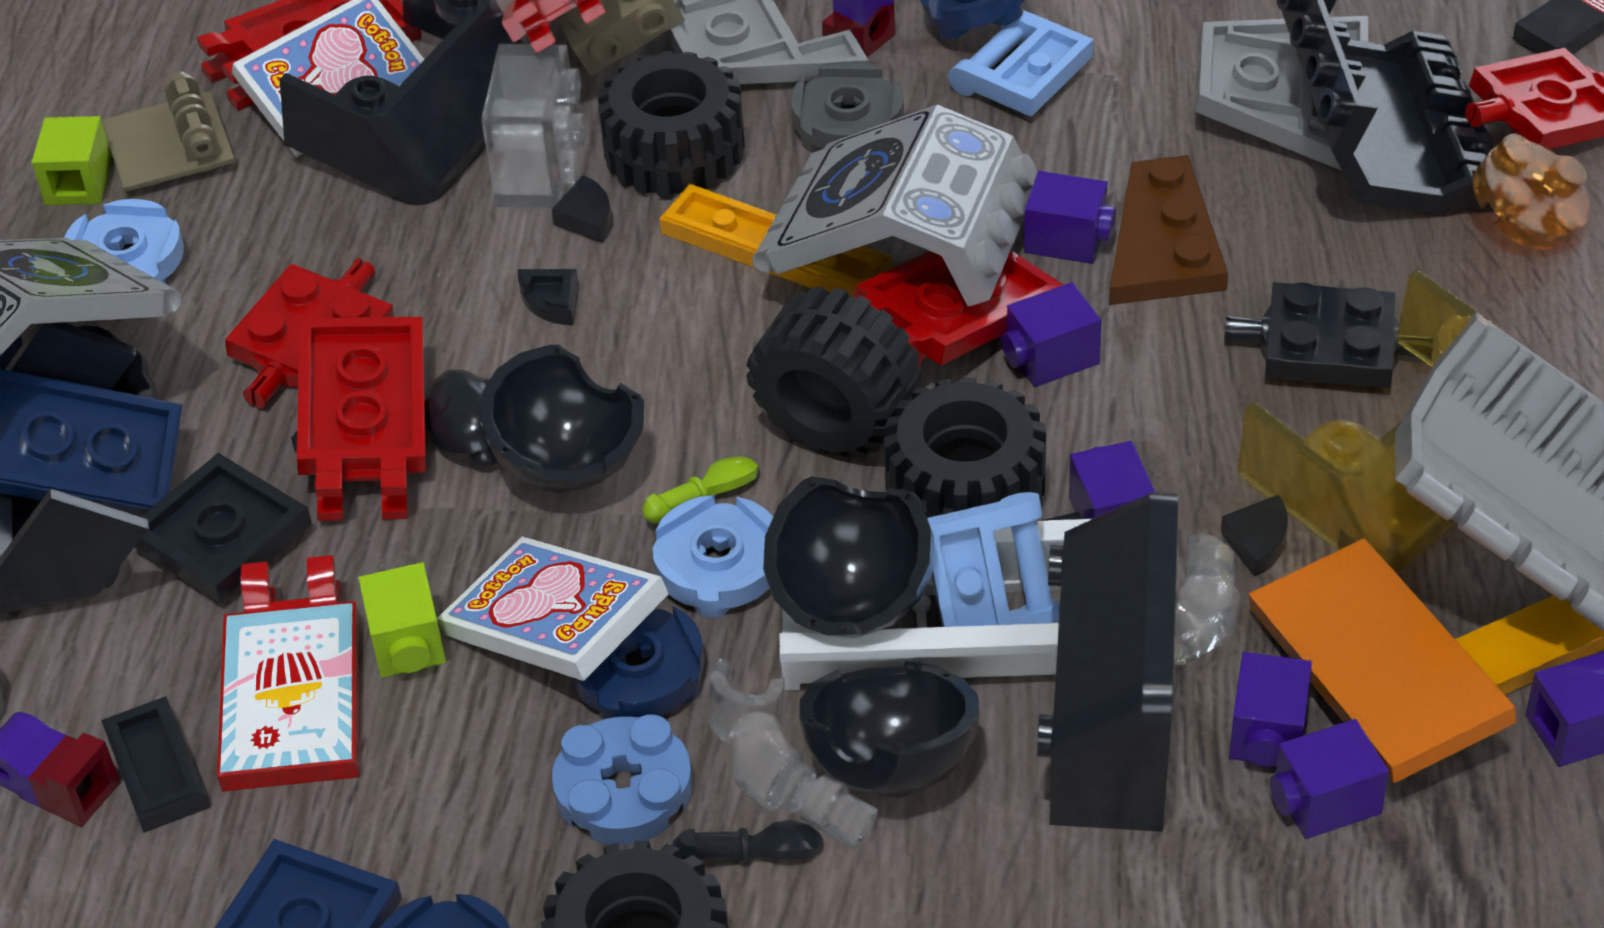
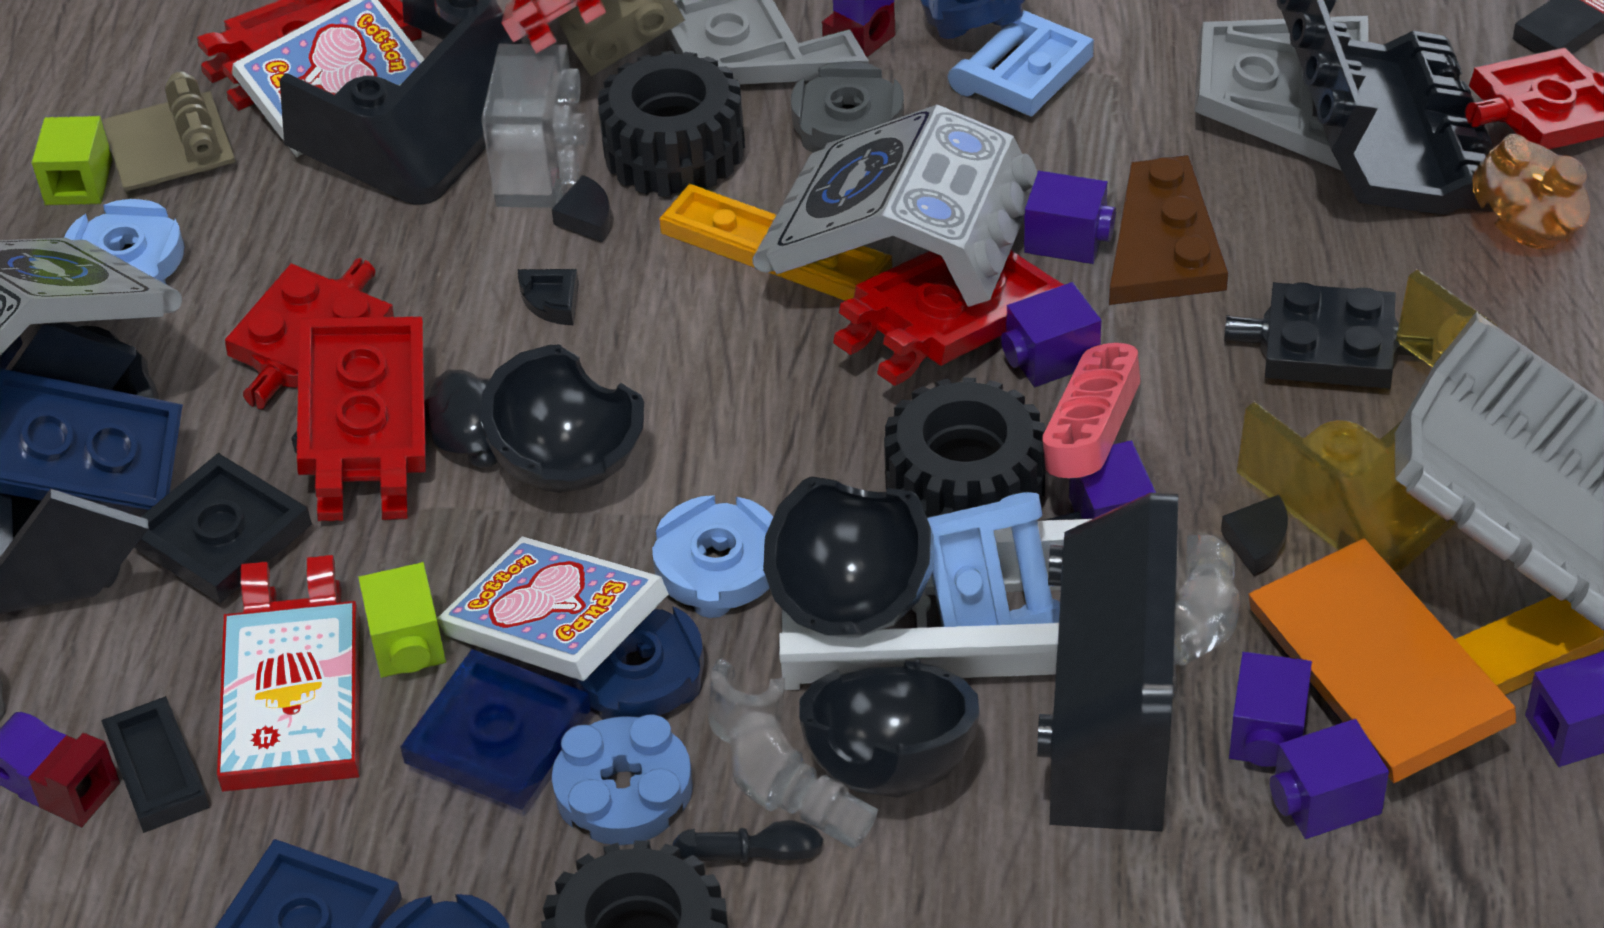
(495, 728): none -> clear blue plate
(720, 477): lime piece -> none
(833, 371): black tyre -> none
(1091, 410): none -> coral beam

